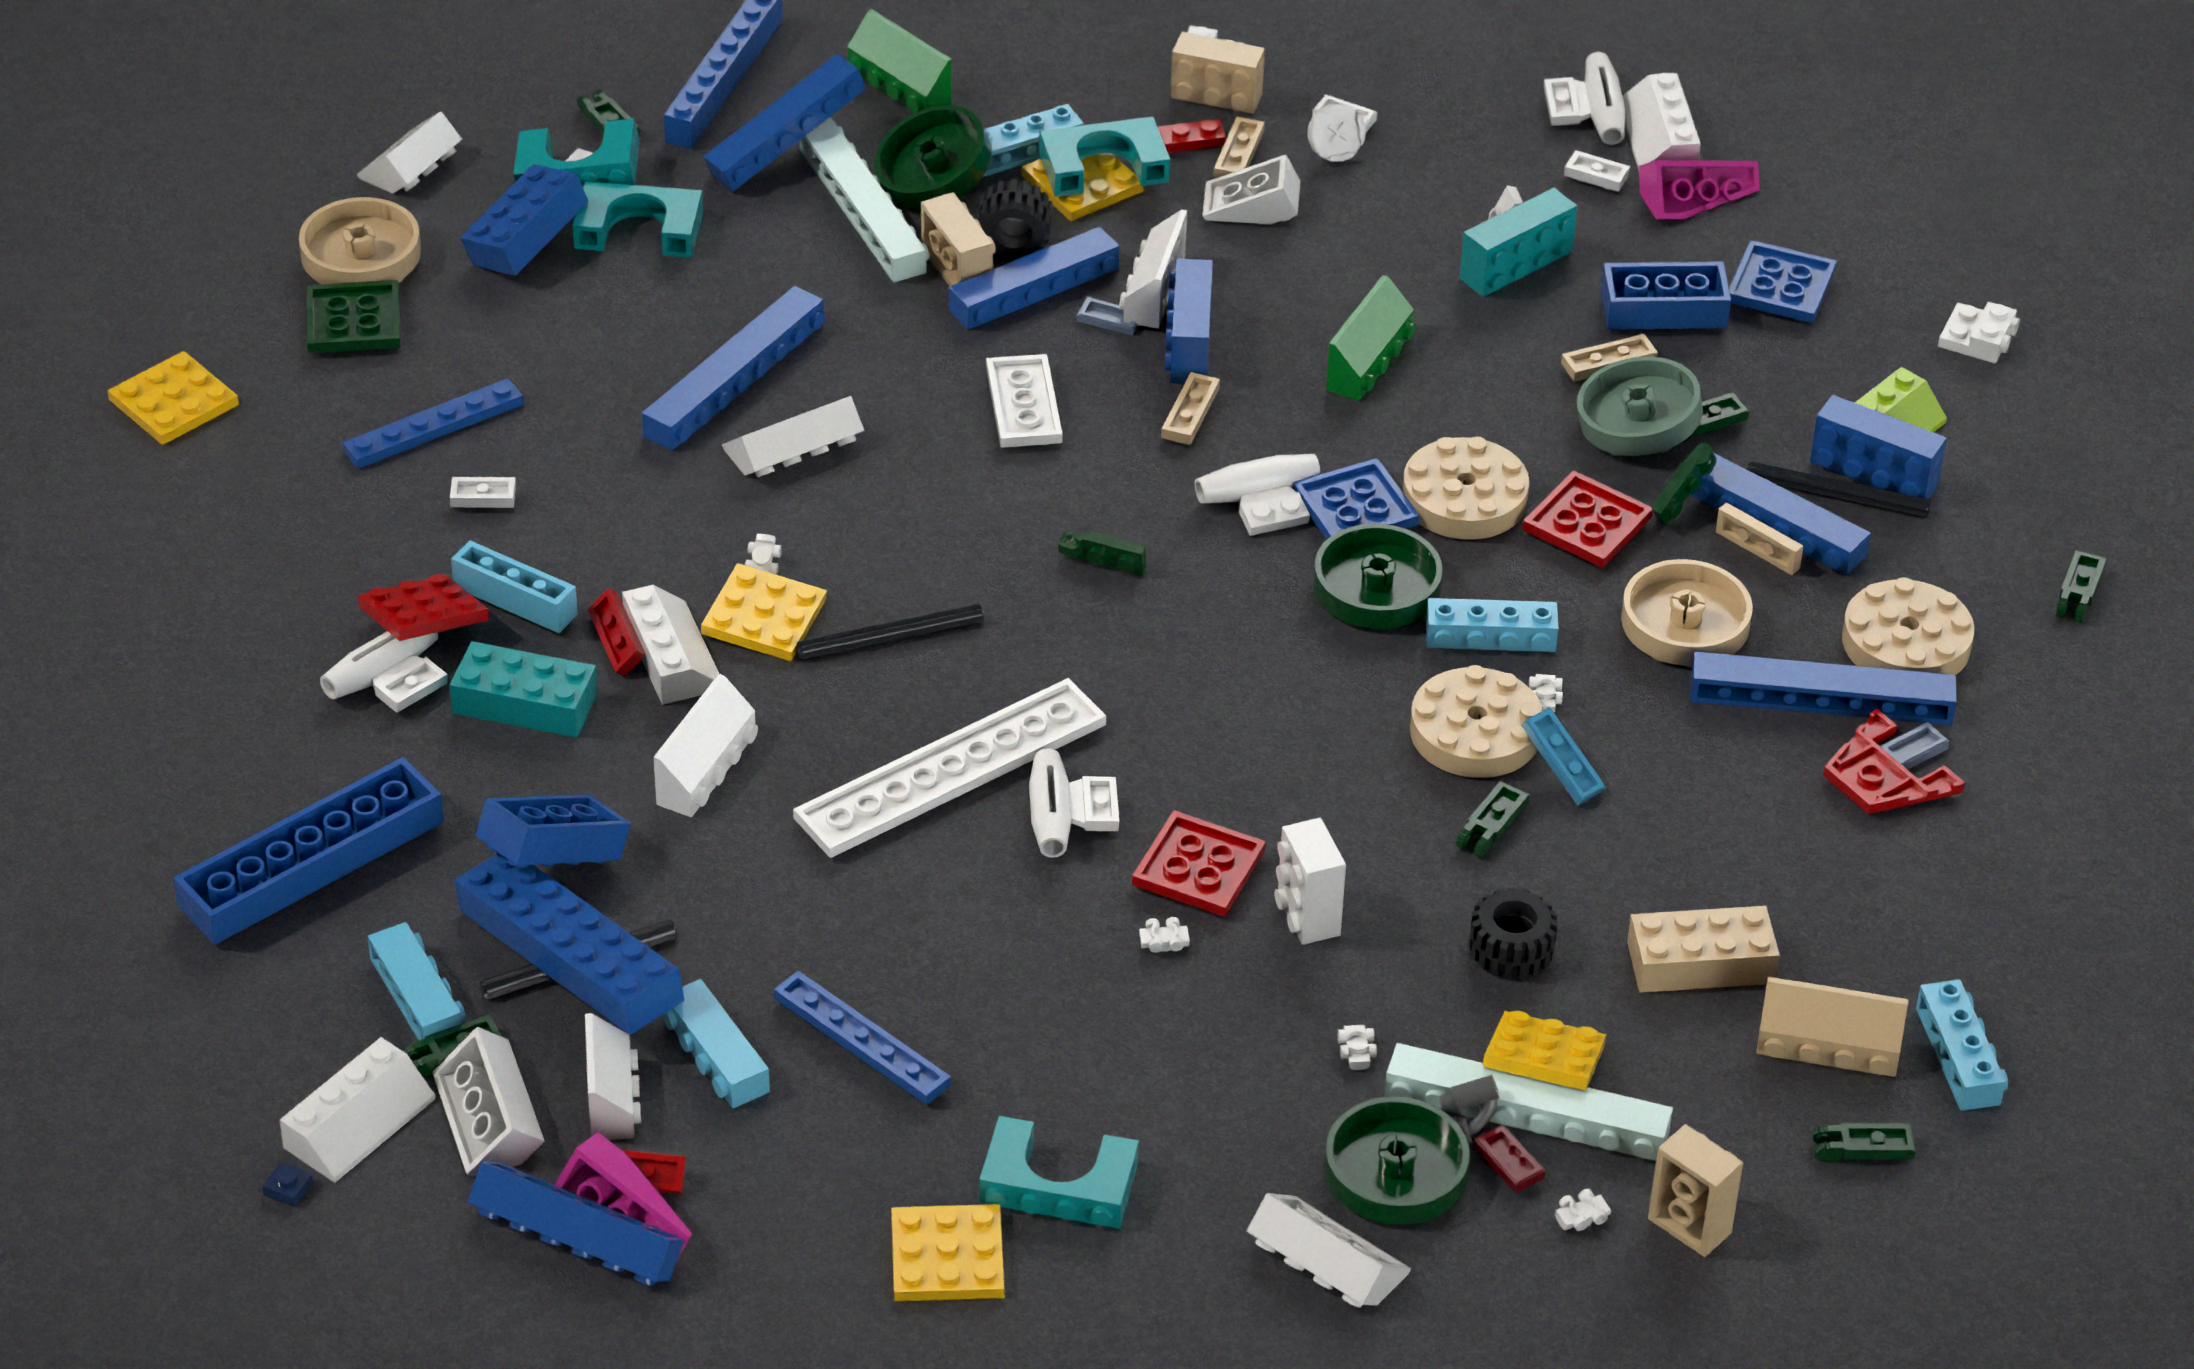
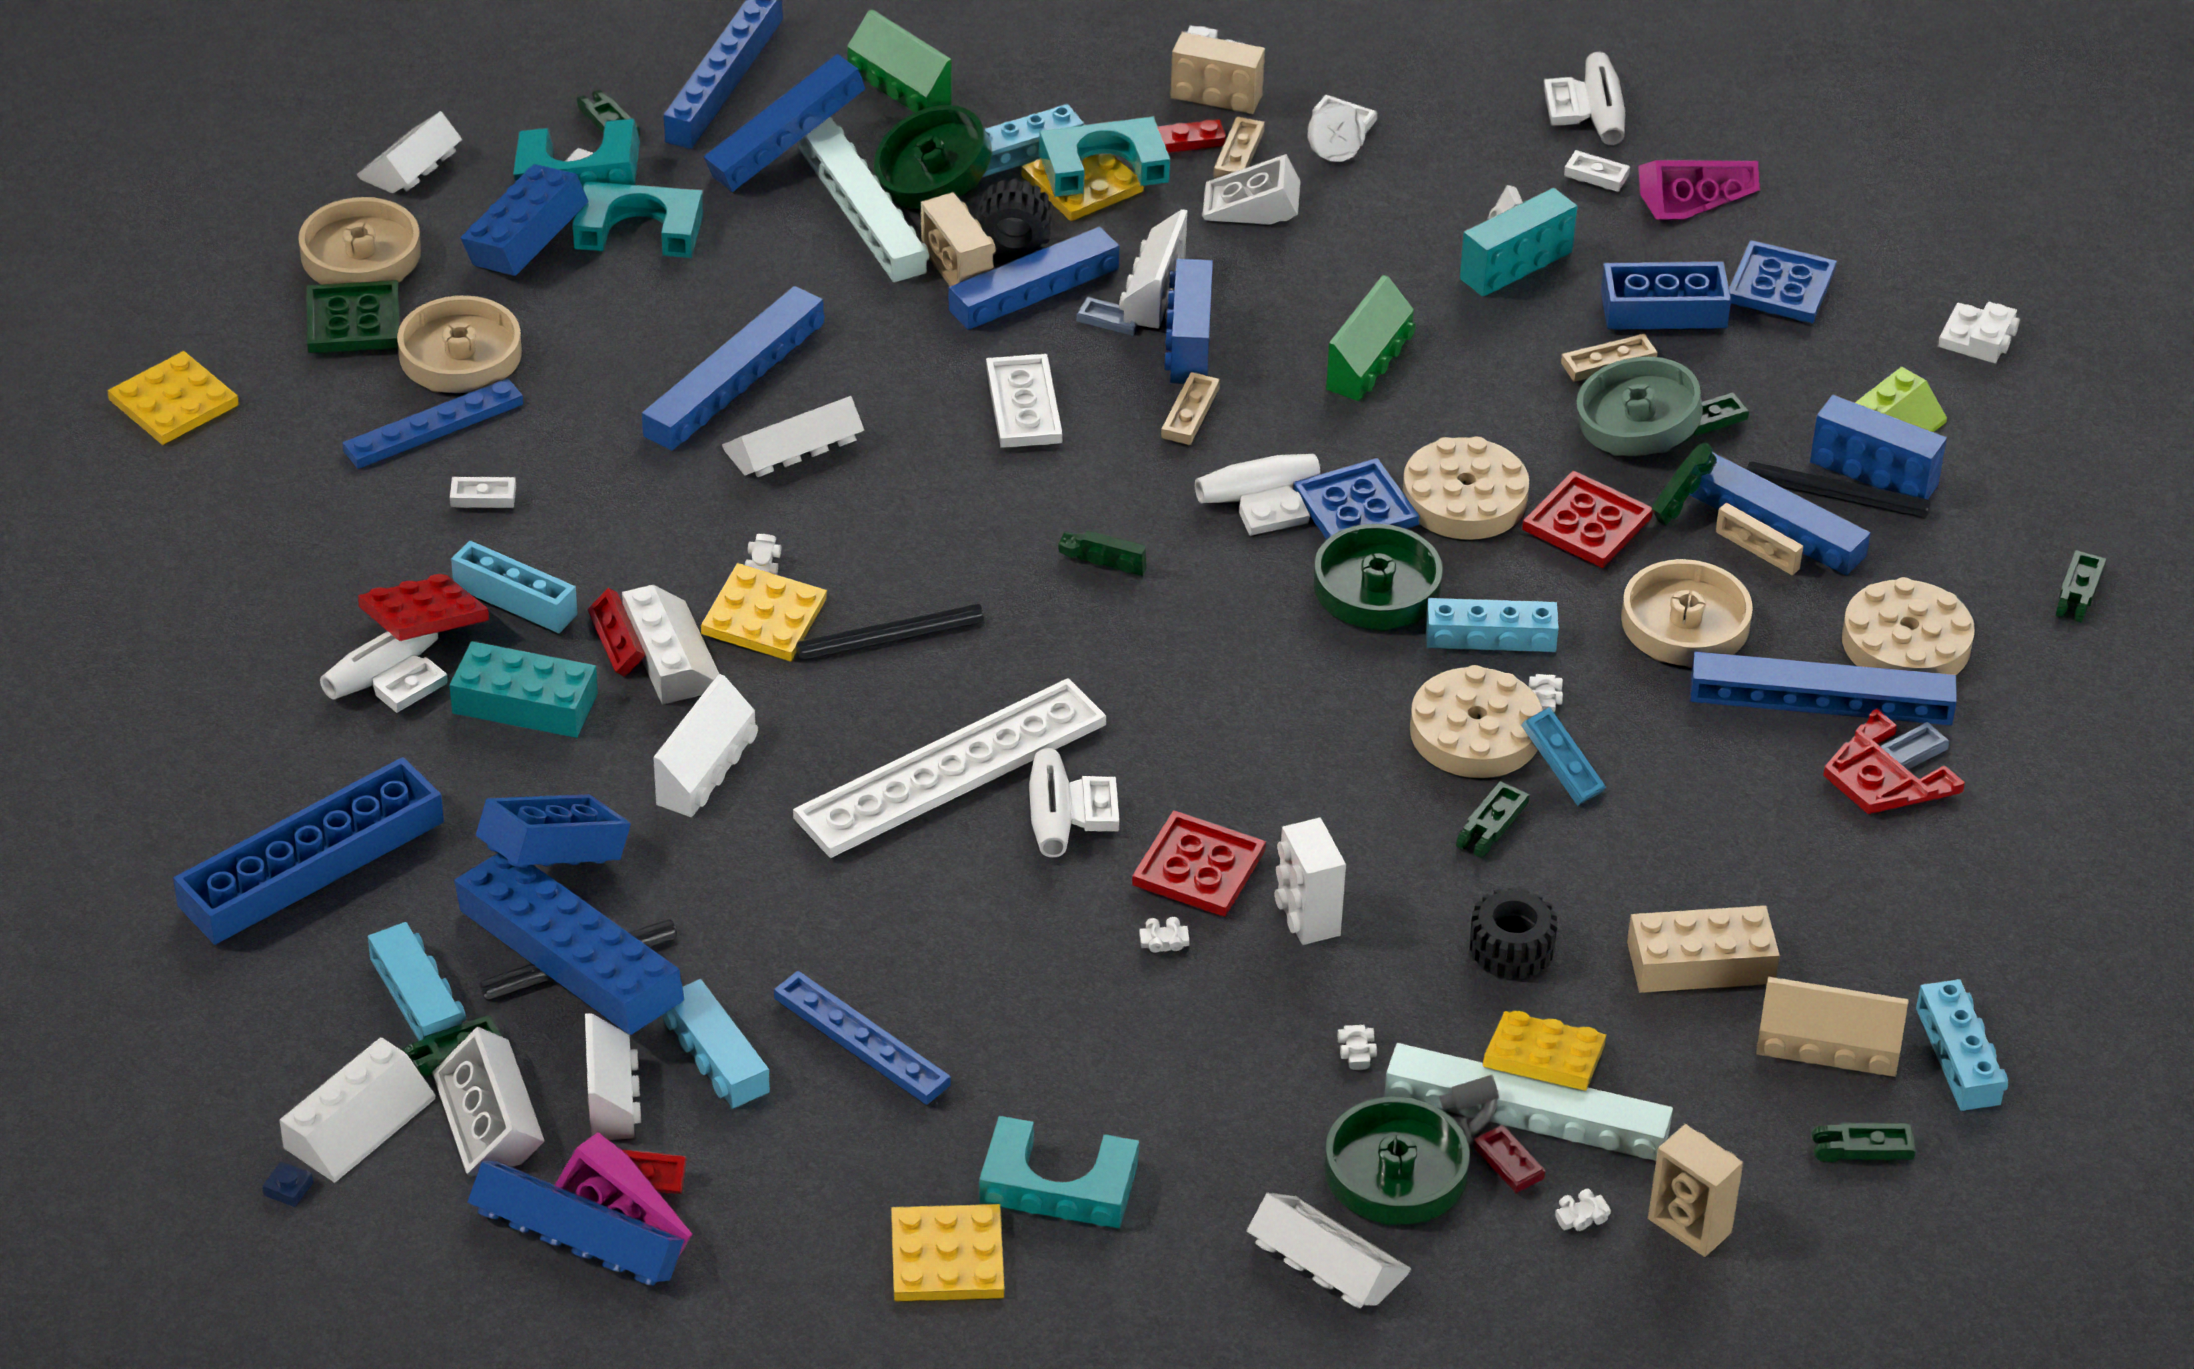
(459, 344): none -> tan piece
(1660, 121): white slope -> none

